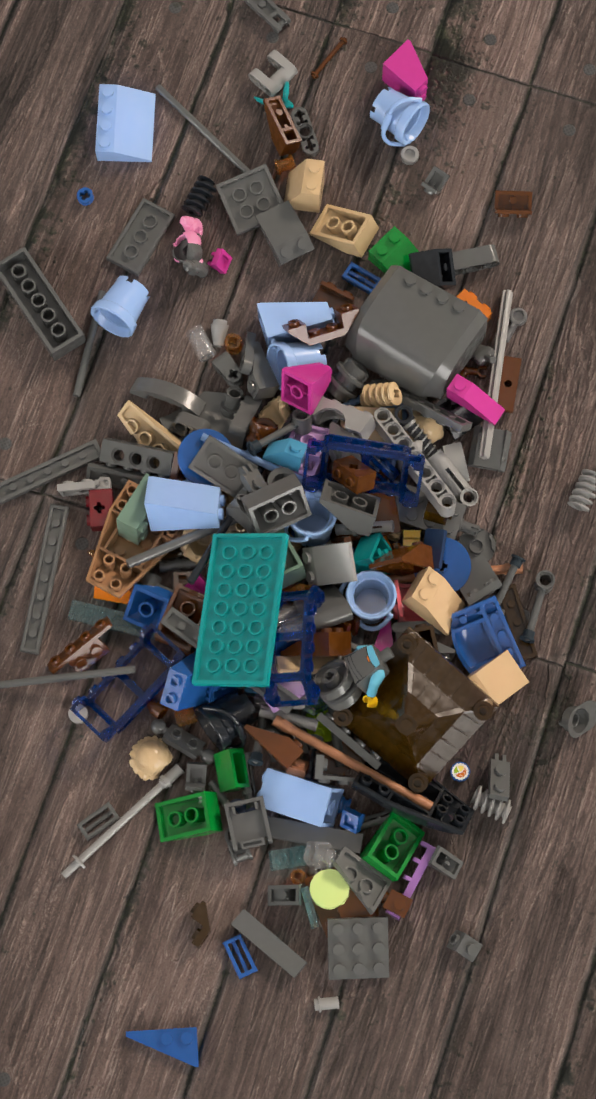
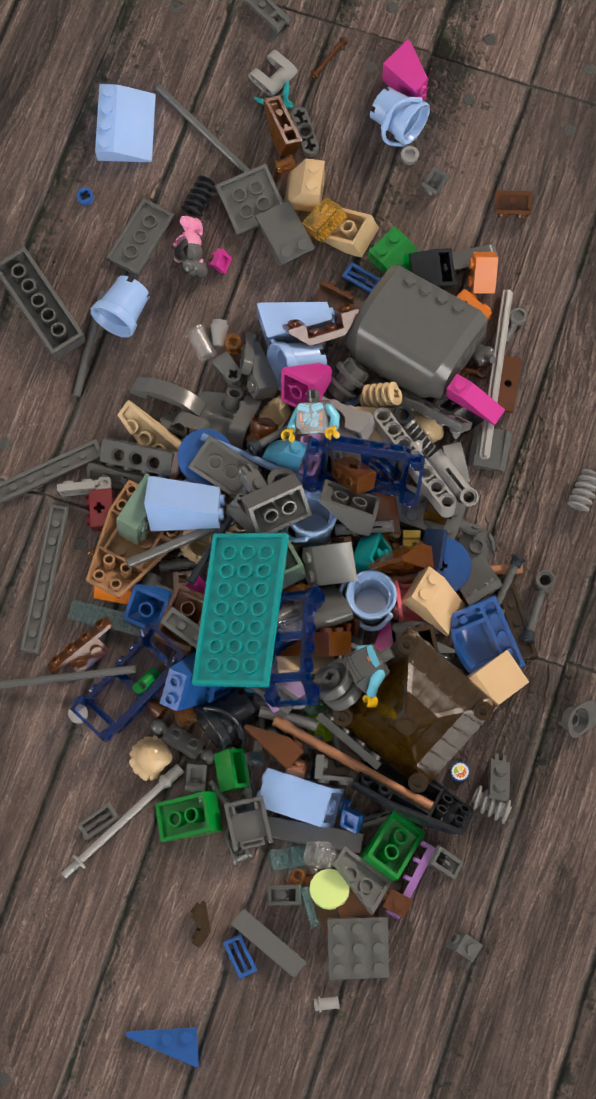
(145, 681): none -> green piece
(313, 417): none -> torso
(324, 219): none -> clear yellow brick
(483, 272): none -> orange brick

